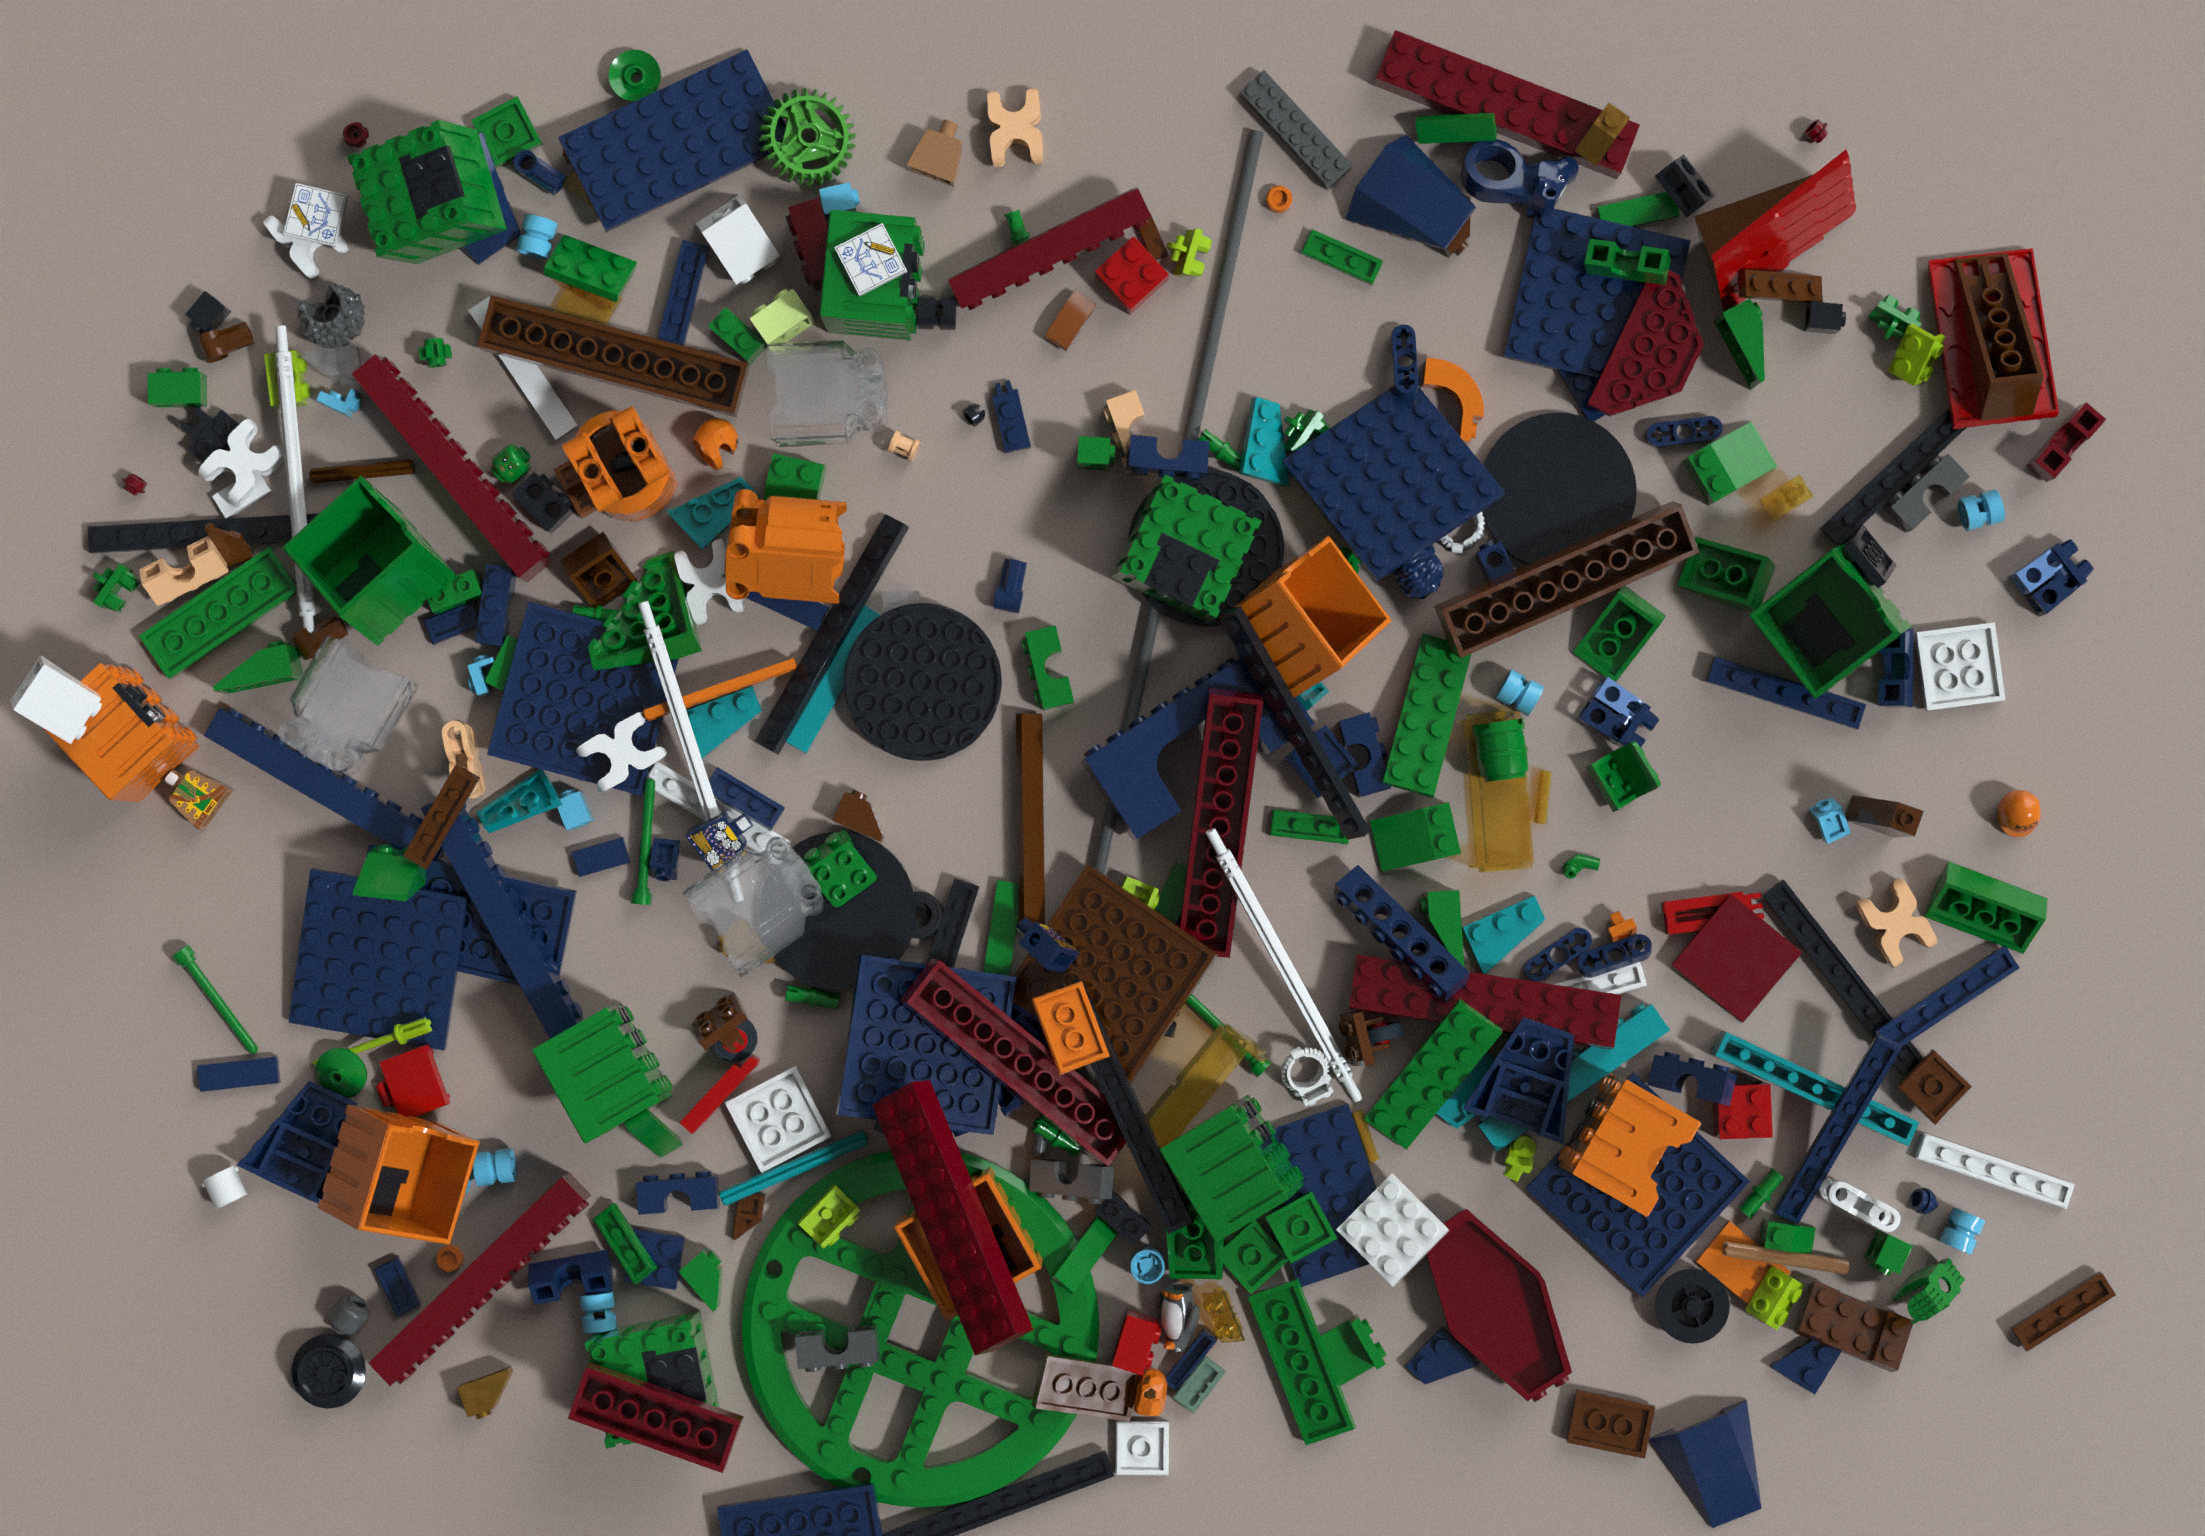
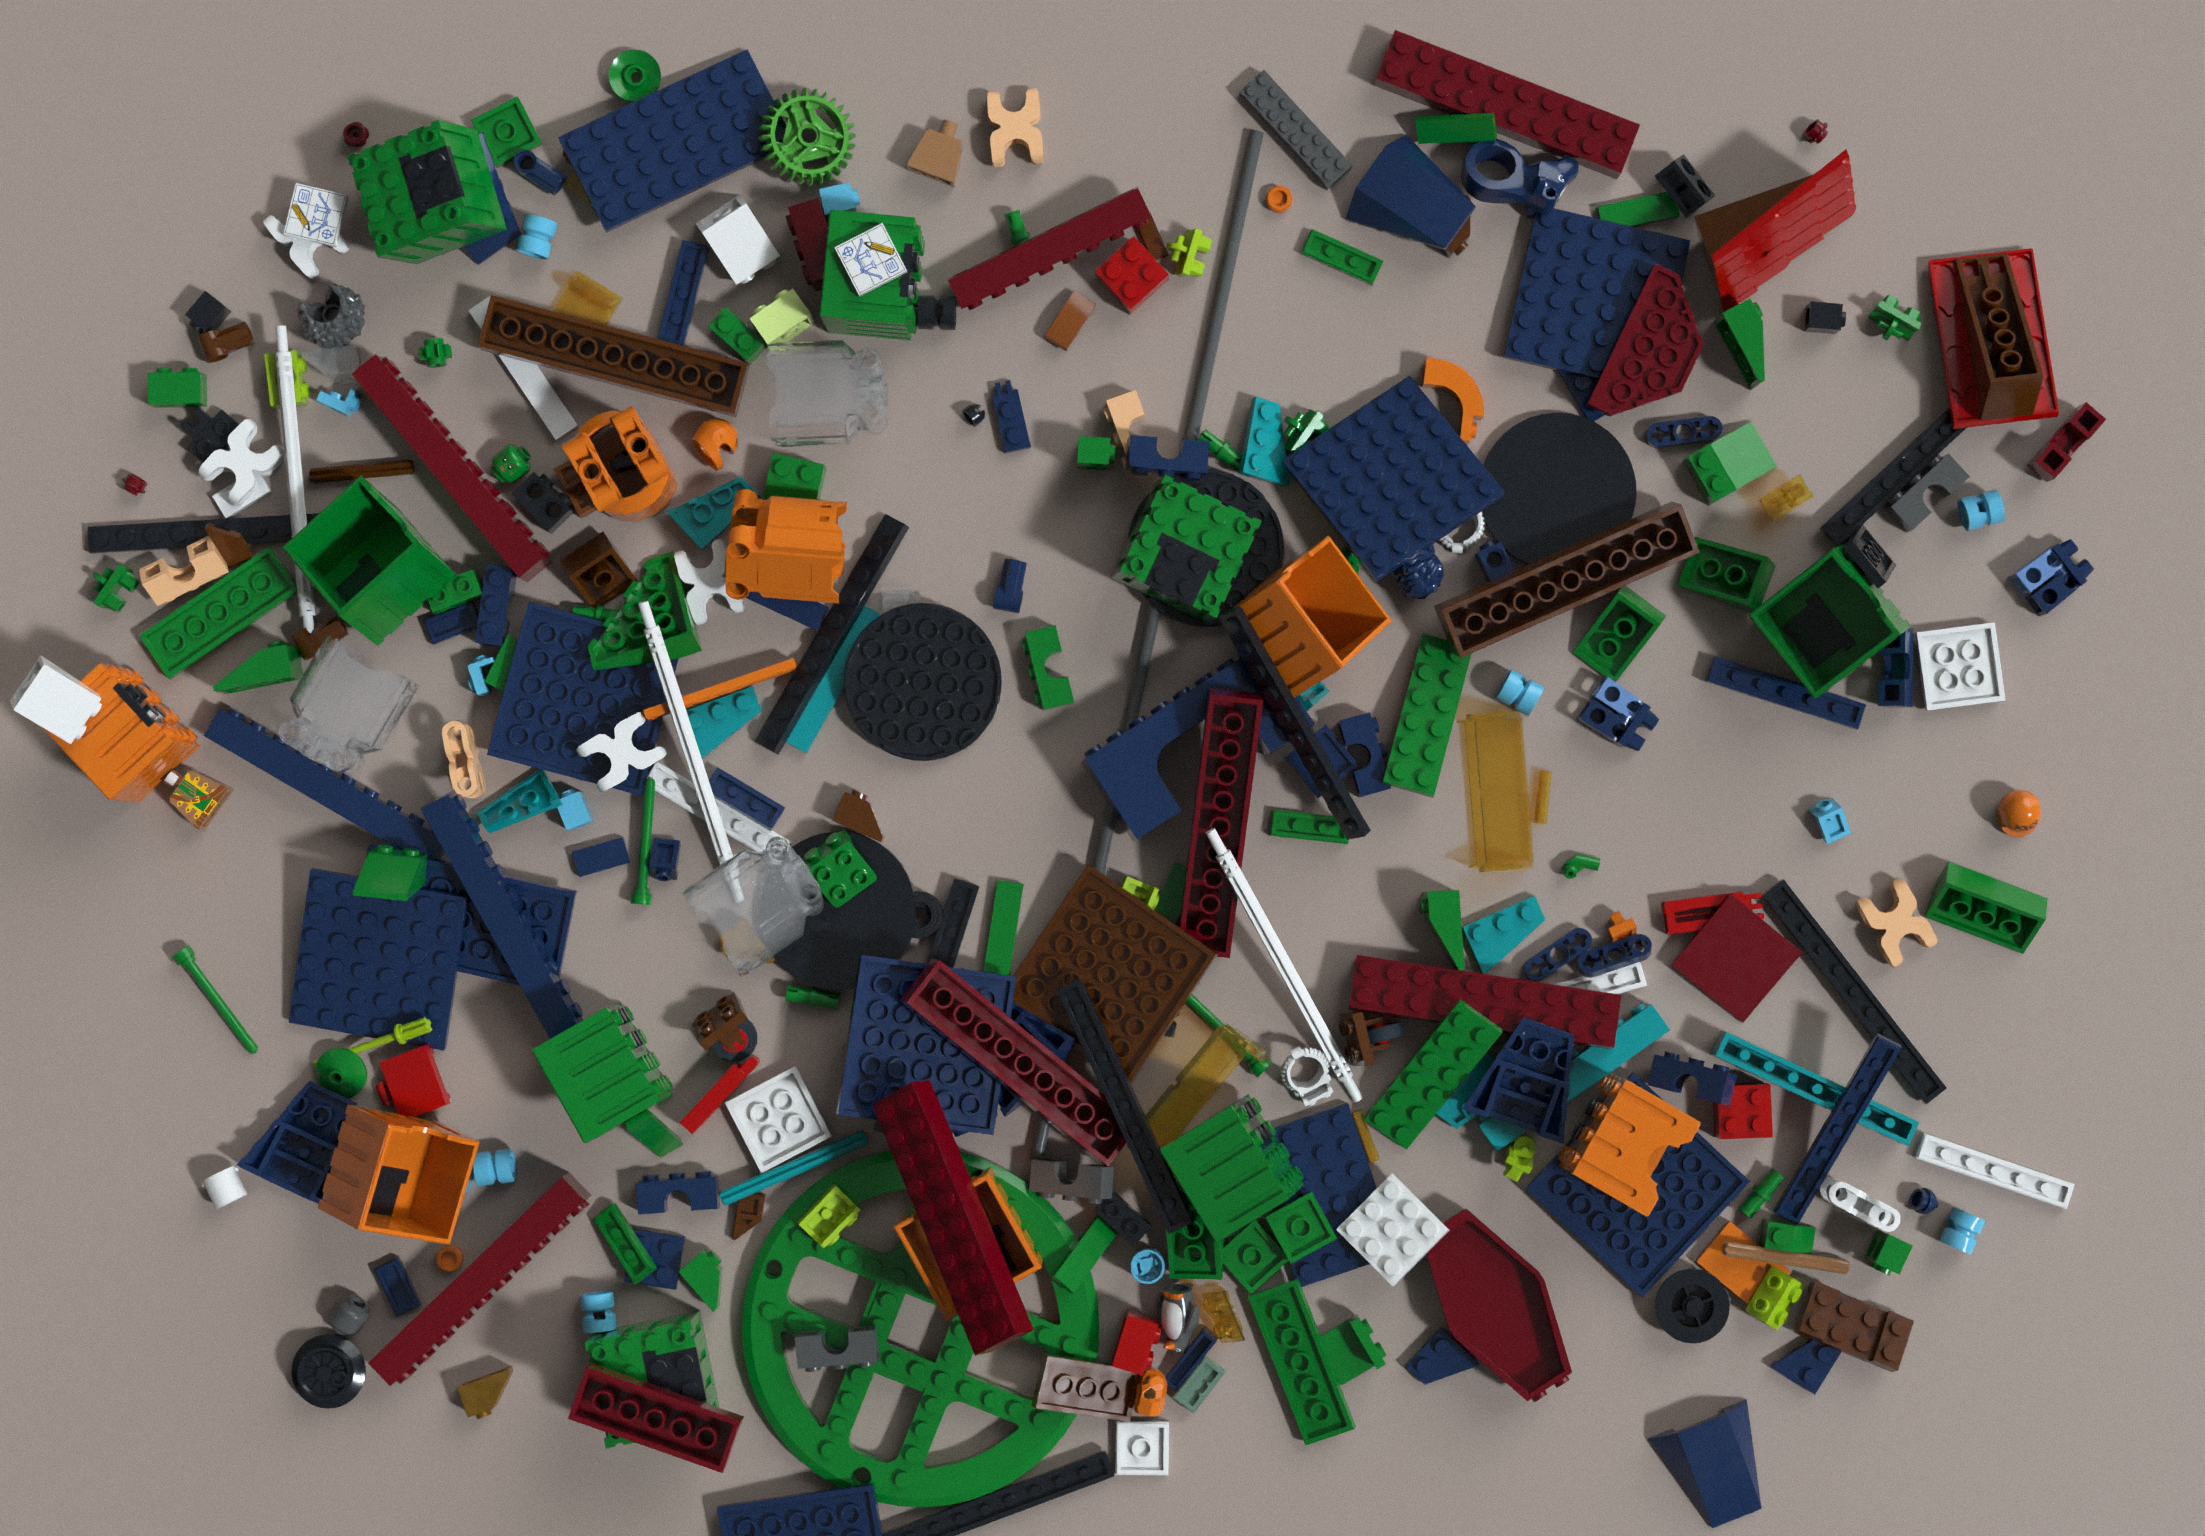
(239, 1074): dark blue tile -> none
(441, 816): reddish brown plate -> none
(549, 1277): dark blue arch -> none
(590, 268): green plate -> none
(719, 838): torso -> none
(904, 446): light nougat bush -> none
(1030, 817): reddish brown tile -> none
(1046, 945): dark blue torso -> none
(1054, 1136): green pin -> none
(1070, 1028): orange tile -> none
(1359, 883): dark blue brick -> none
(1399, 371): dark blue beam -> none
(1415, 837): green slope -> none
(1501, 750): green piece -> none
(1602, 134): pearl gold slope -> none
(1609, 260): green arch -> none
(1610, 1423): reddish brown plate -> none
(1624, 775): green bracket -> none
(1779, 286): reddish brown plate -> none
(1884, 816): reddish brown slope -> none
(1916, 355): lime bracket -> none
(1932, 1298): green piece -> none
(1933, 1086): reddish brown plate -> none
(1949, 997): dark blue plate -> none
(2063, 1311): reddish brown plate -> none

